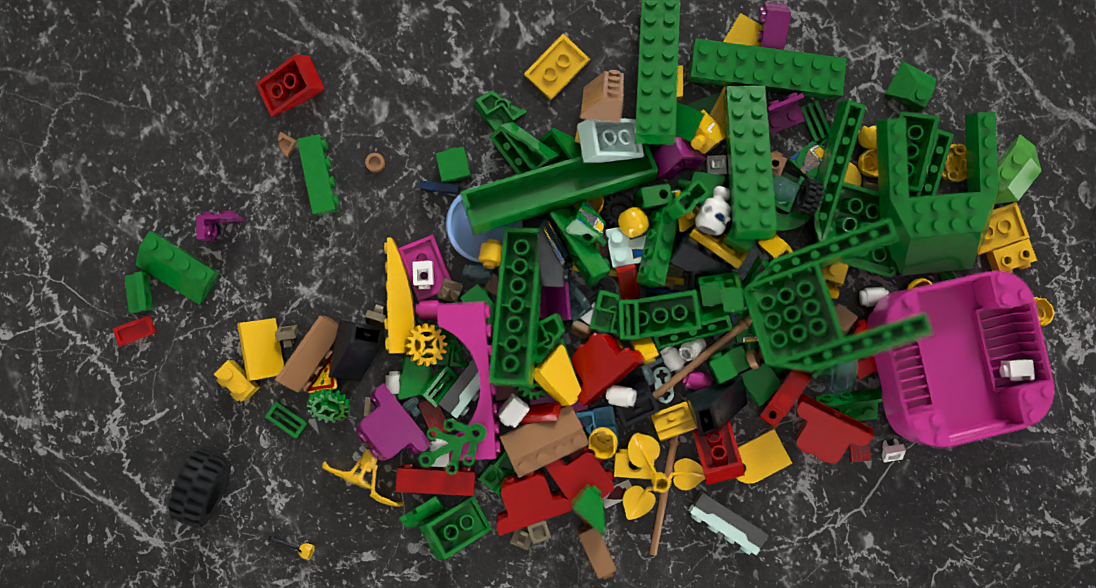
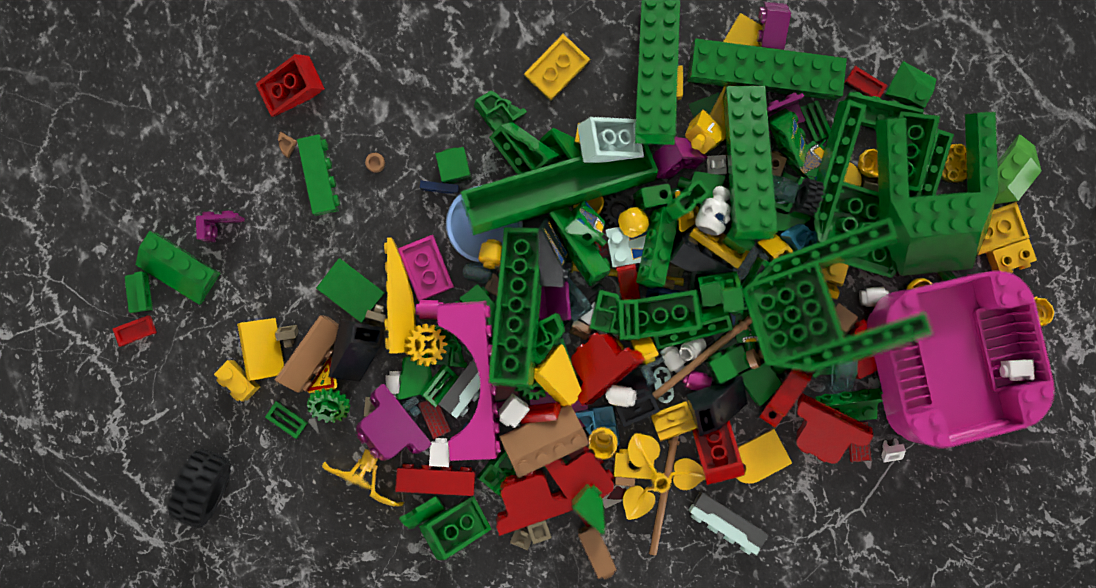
(305, 550): hinge -> none
(350, 290): none -> green tile
(419, 268): white brick -> none
(450, 290): dark tan tile -> none
(455, 443): green plant -> none
(604, 97): medium nougat slope -> none
(623, 481): none -> medium nougat tile
(687, 121): green sticker -> none
(788, 135): none -> green slope
(799, 237): none -> dark azure slope
(865, 83): none -> red tile
(867, 137): yellow hair -> none
(880, 109): none -> green bracket

